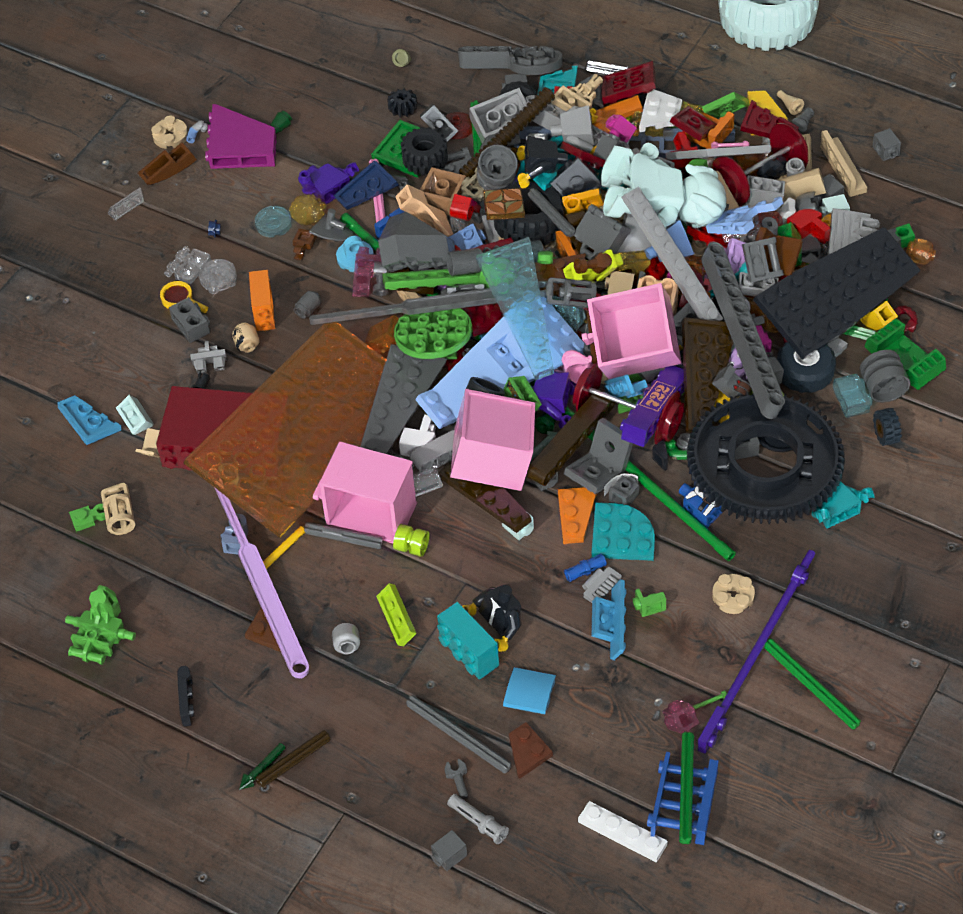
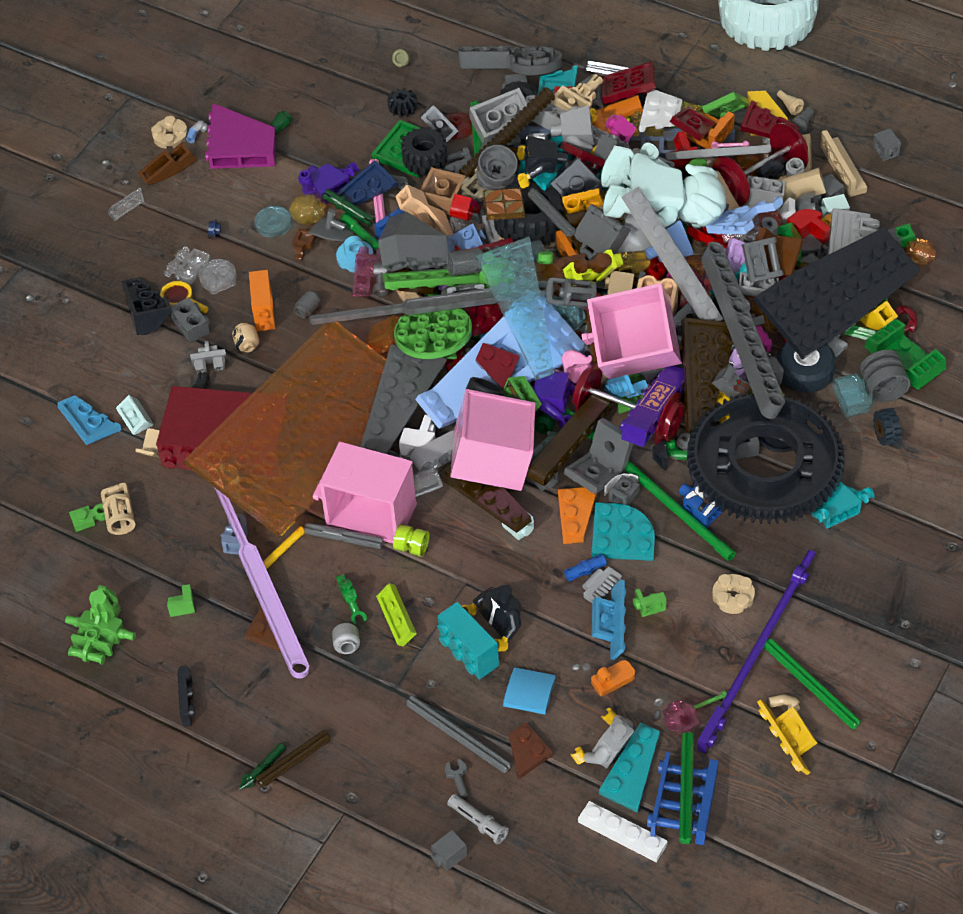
(145, 306): none -> black wedge
(181, 604): none -> bright green panel
(348, 207): none -> dark green pin
(350, 597): none -> green piece
(497, 363): none -> dark red wing
(610, 743): none -> light grey torso
(613, 677): none -> orange piece
(630, 772): none -> teal wing
(784, 699): none -> tan arm
(793, 733): none -> yellow bracket

